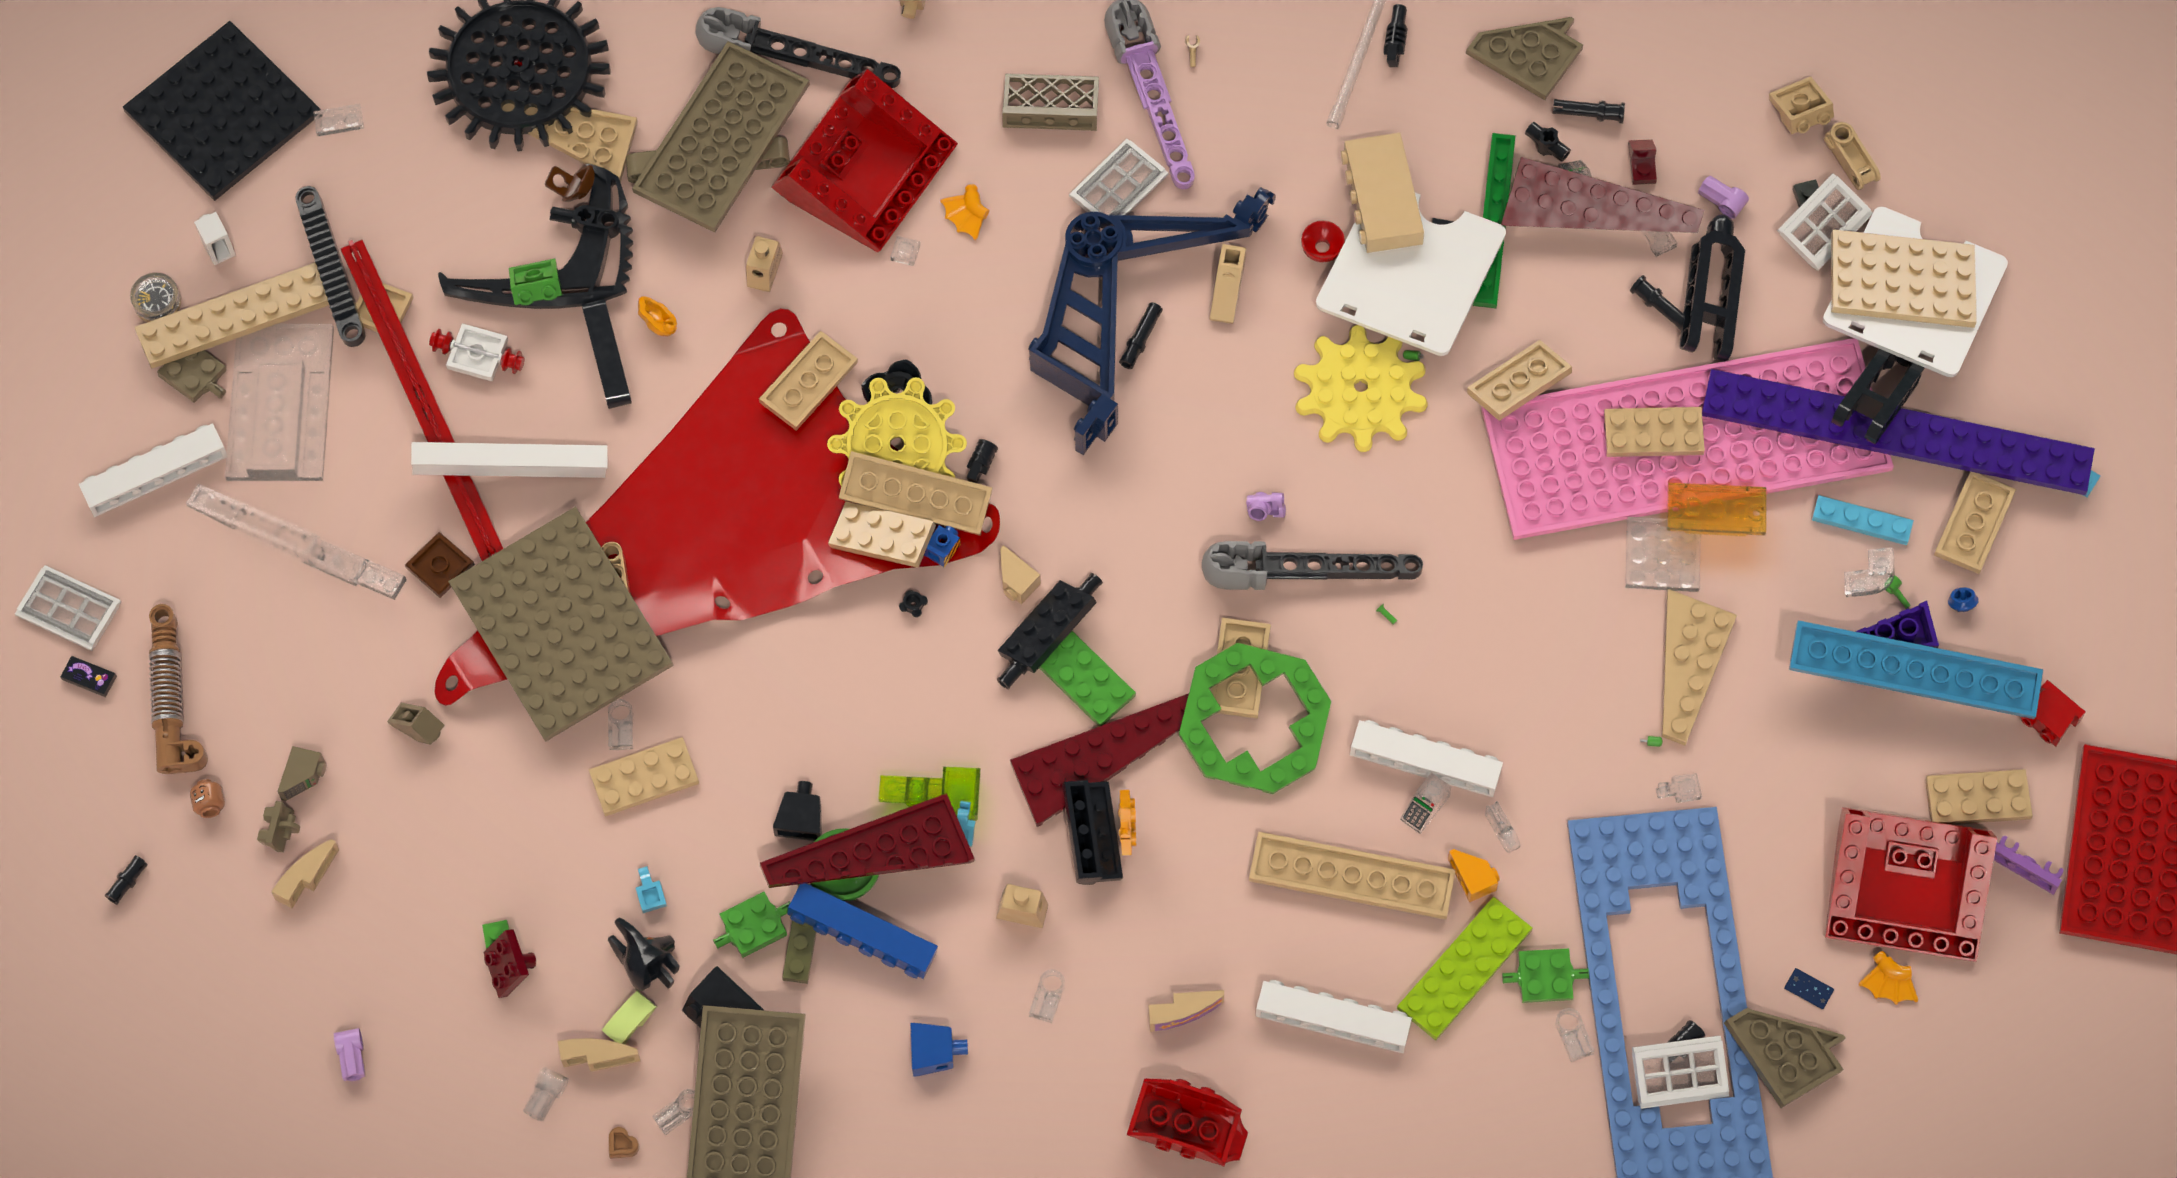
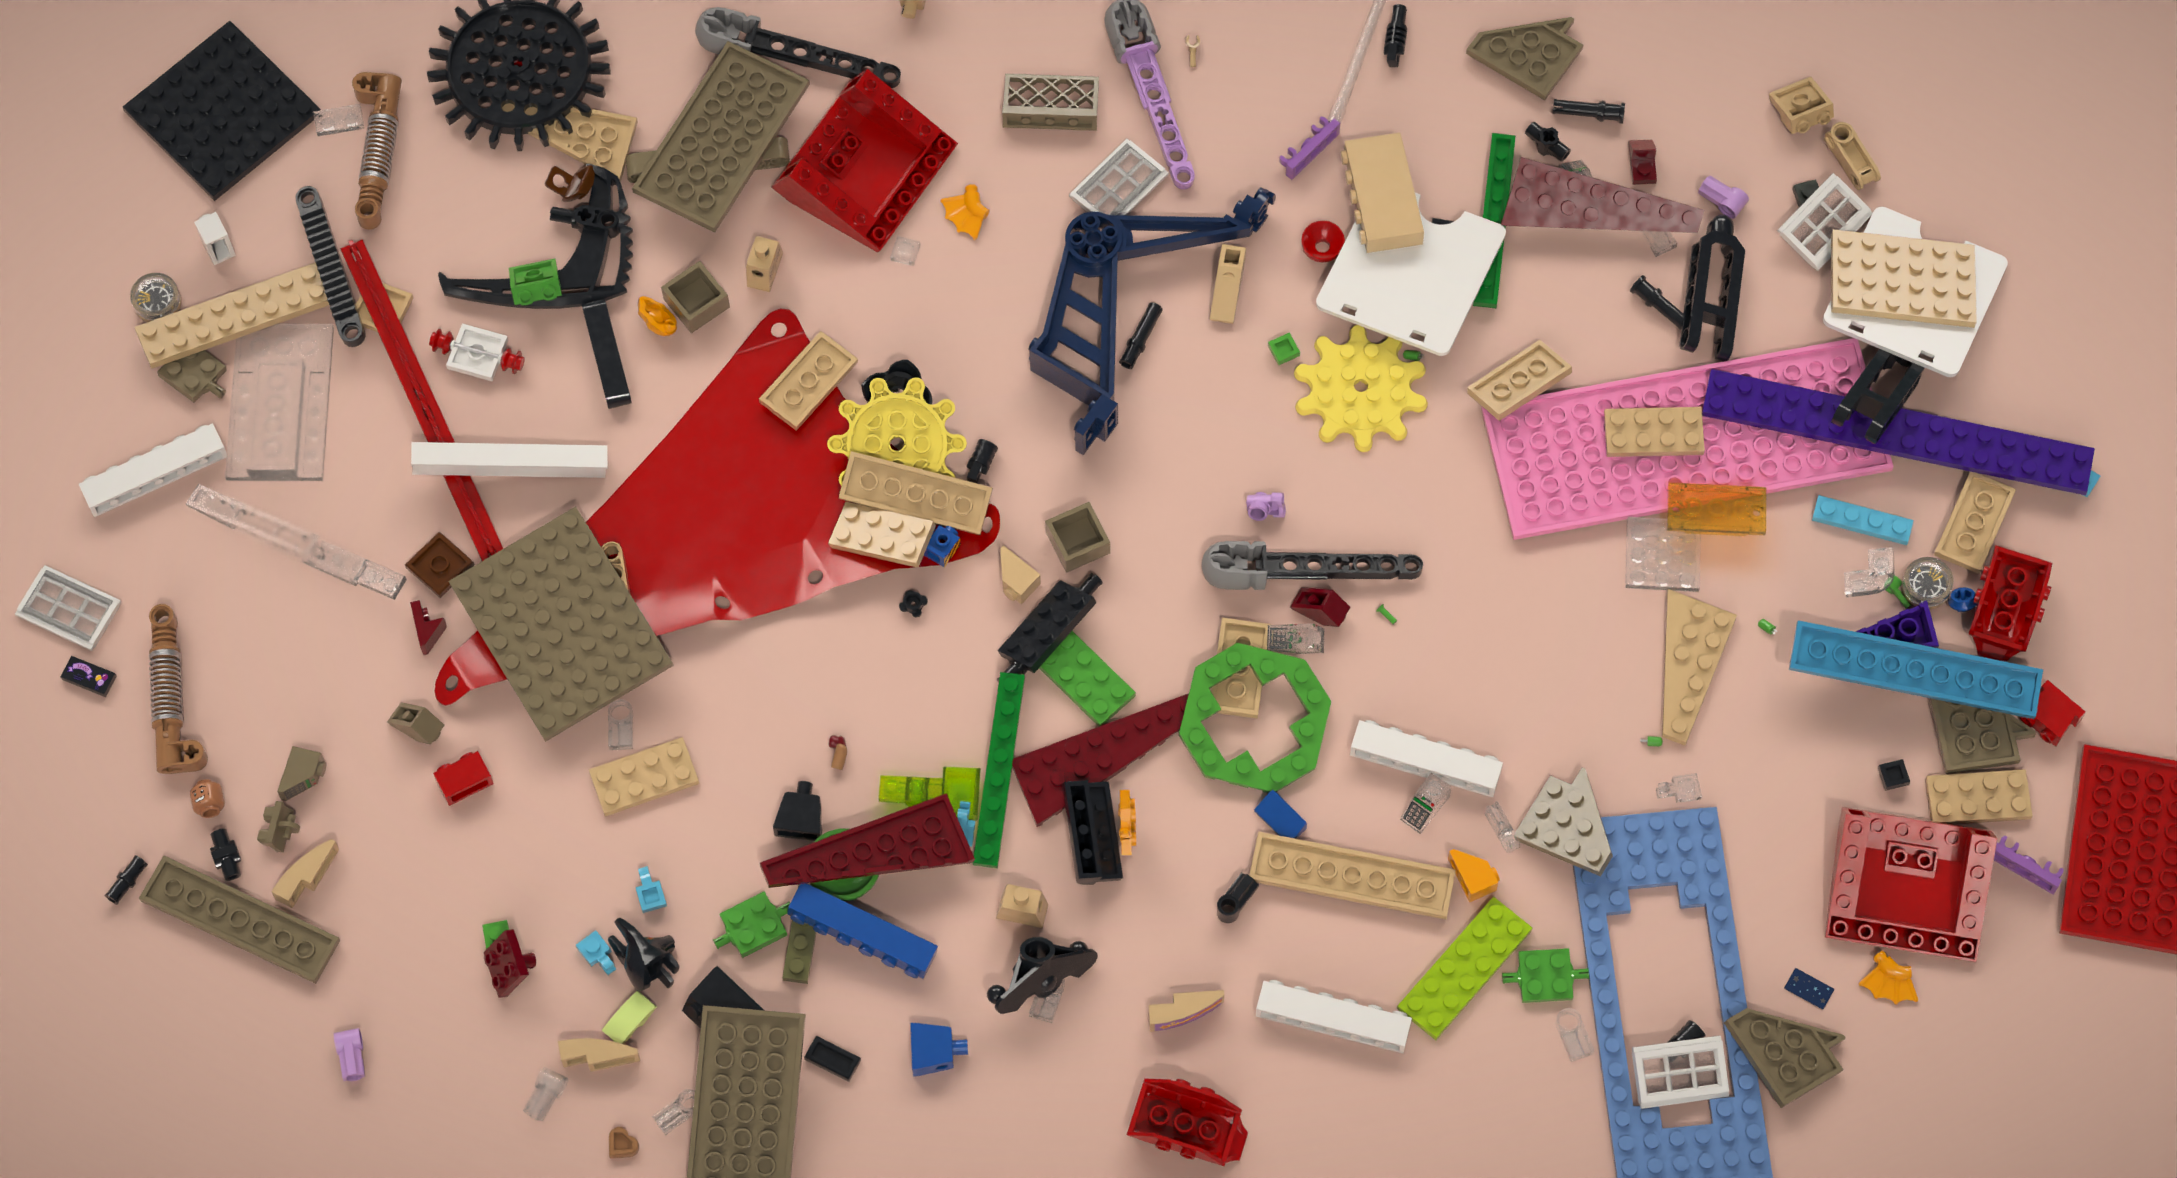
(225, 854): none -> black axle
(239, 919): none -> dark tan plate
(378, 159): none -> medium nougat piece
(427, 630): none -> dark red slope
(463, 777): none -> red piece
(595, 951): none -> medium azure plate
(695, 297): none -> dark tan piece
(832, 1058): none -> black tile
(840, 754): none -> medium nougat arm
(999, 770): none -> green plate
(1041, 971): none -> black piece
(1077, 537): none -> dark tan piece
(1236, 896): none -> black piece
(1280, 816): none -> blue slope
(1284, 348): none -> bright green plate
(1296, 638): none -> clear slope
(1311, 147): none -> medium lavender plate
(1321, 606): none -> dark red slope
(1568, 824): none -> wing
(1767, 626): none -> bright green piece
(1893, 774): none -> black plate
(1927, 580): none -> clear piece
(1976, 736): none -> dark tan wing
(2009, 603): none -> red slope

